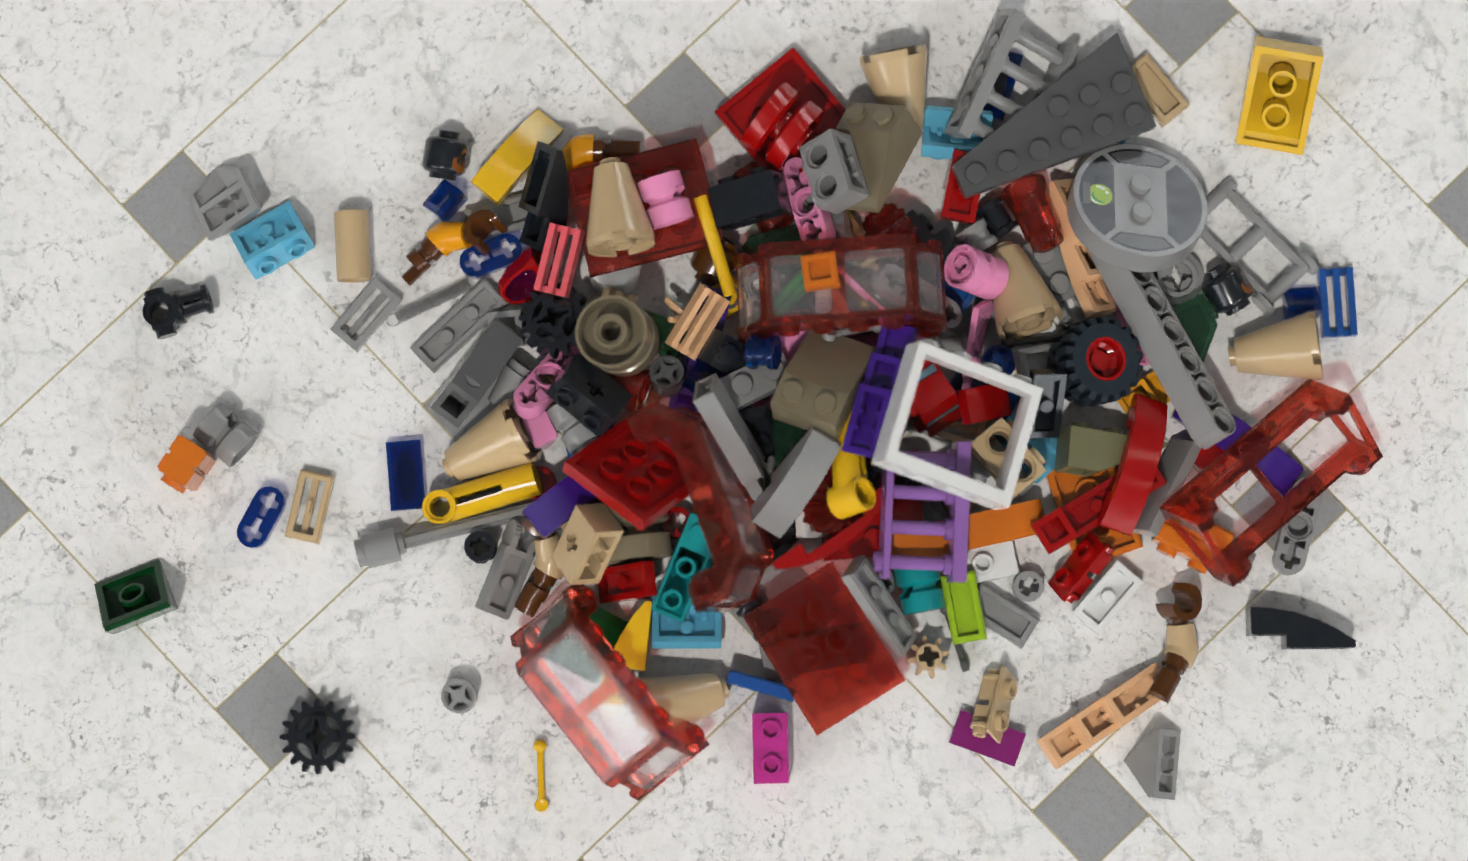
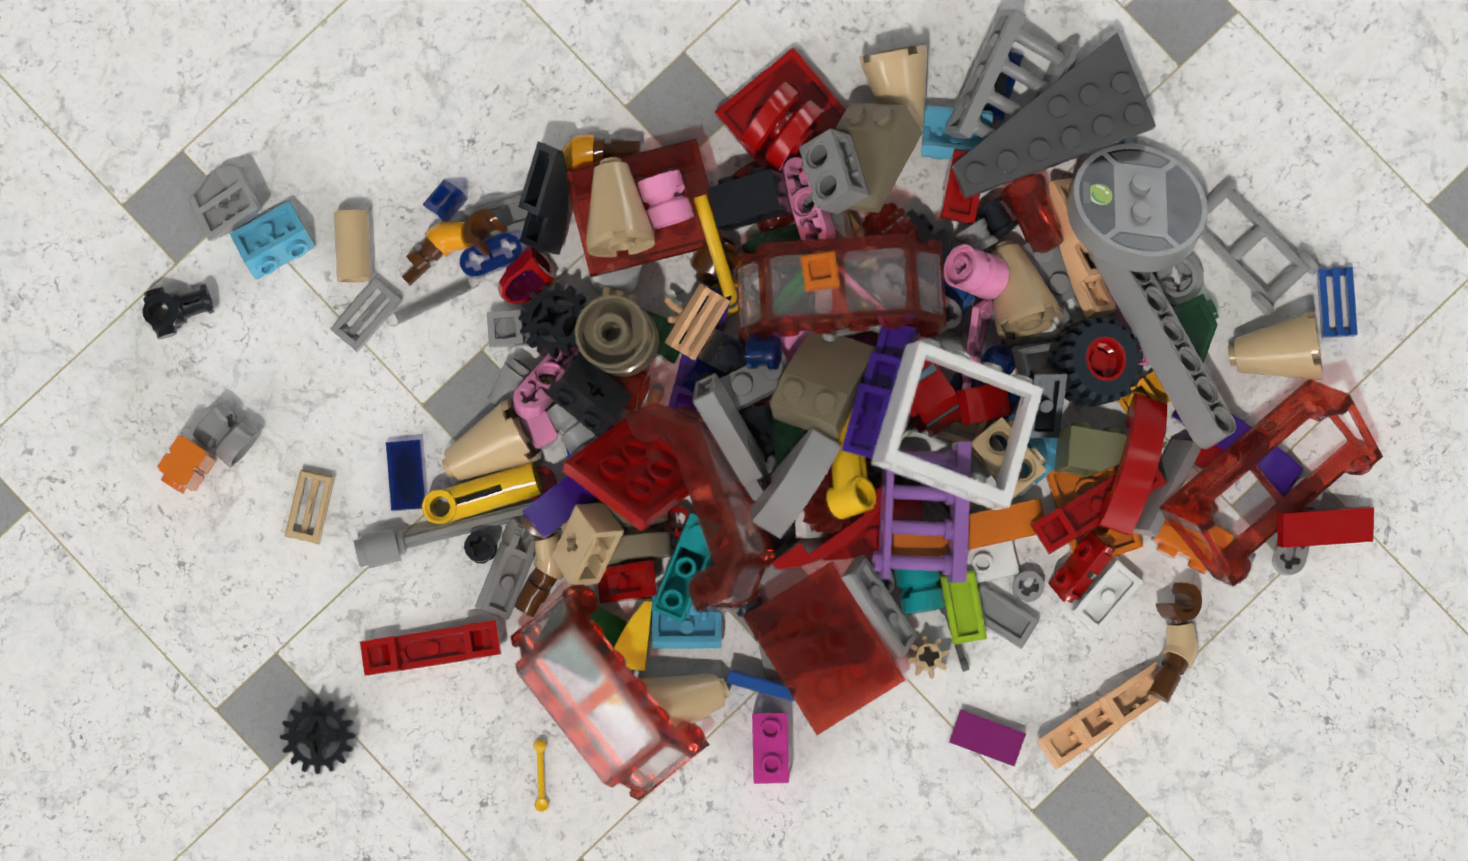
(134, 597): dark green slope -> none
(268, 522): clear blue beam -> none
(430, 648): none -> red slope
(445, 155): black head -> none
(454, 693): light grey wheel -> none
(458, 326): light grey tile -> none
(476, 373): dark grey slope -> none
(513, 158): yellow slope -> none
(547, 256): coral tile -> none
(665, 368): dark grey wheel -> none
(998, 689): tan hinge -> none
(1156, 763): light grey slope -> none
(1160, 94): tan tile -> none
(1227, 289): black head -> none
(1279, 95): yellow slope -> none
(1295, 630): black slope -> none
(1299, 301): clear blue slope -> none
(1325, 526): none -> red tile

